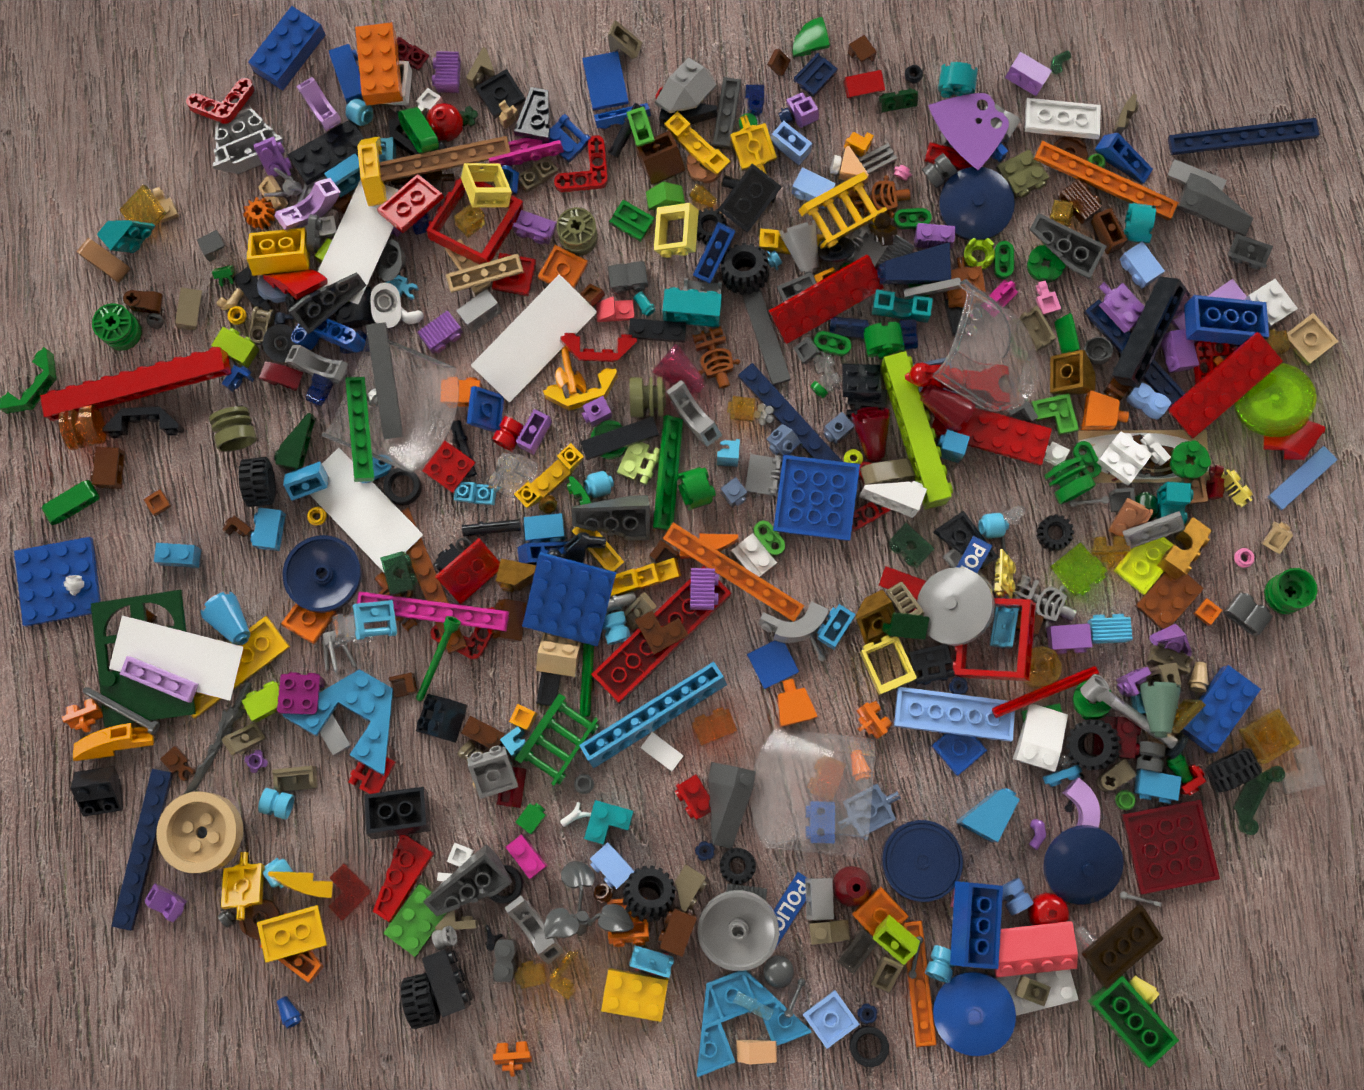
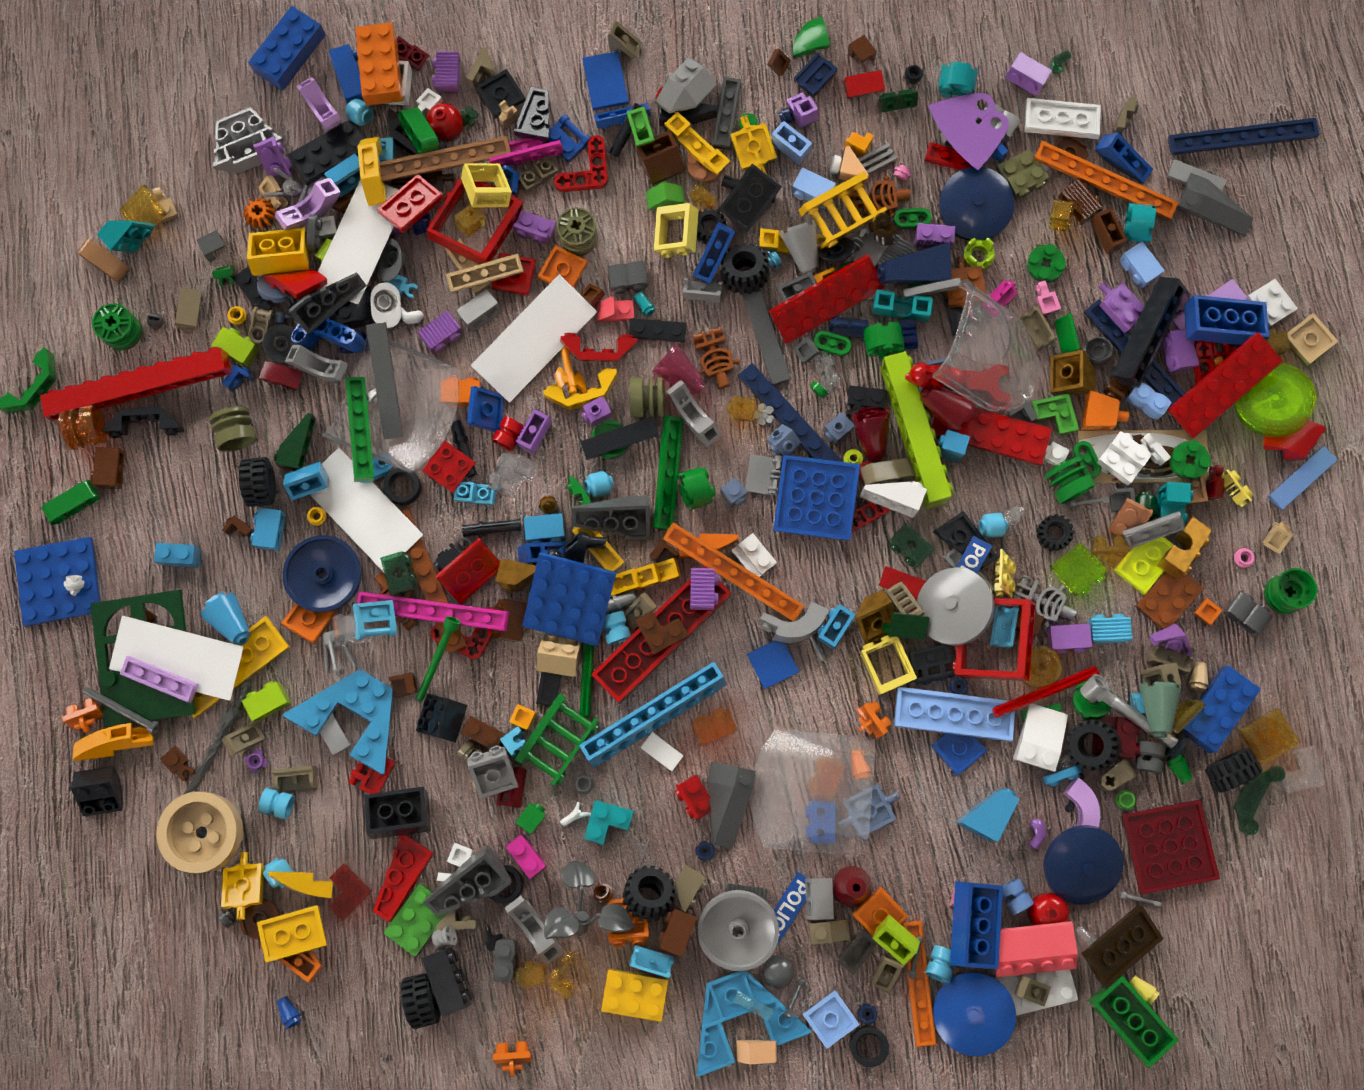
(142, 850): dark blue plate -> none
(146, 301): reddish brown piece -> none
(157, 502): dark orange plate -> none
(166, 902): medium lavender brick -> none
(225, 111): red beam -> none
(232, 301): tan arm -> none
(299, 693): magenta bracket -> none
(318, 390): clear blue leg -> none
(551, 478): yellow slope -> none
(611, 865): light blue brick -> none
(631, 220): green plate -> none
(633, 459): yellowish green plate -> none
(692, 307): teal brick -> none
(729, 456): medium azure hinge -> none
(749, 870): black tyre -> none
(756, 99): clear blue leg -> none
(769, 538): bright green plate -> none
(794, 705): orange torso -> none
(861, 380): black plate -> none
(921, 860): dark blue brick -> none
(939, 170): dark grey wheel -> none
(1004, 261): green plate -> none
(1071, 247): dark grey wedge -> none
(1097, 158): bright green plate -> none
(1126, 683): medium lavender bracket -> none
(1157, 785): dark azure brick -> none
(1192, 786): red bracket -> none
(1249, 251): dark grey bracket -> none

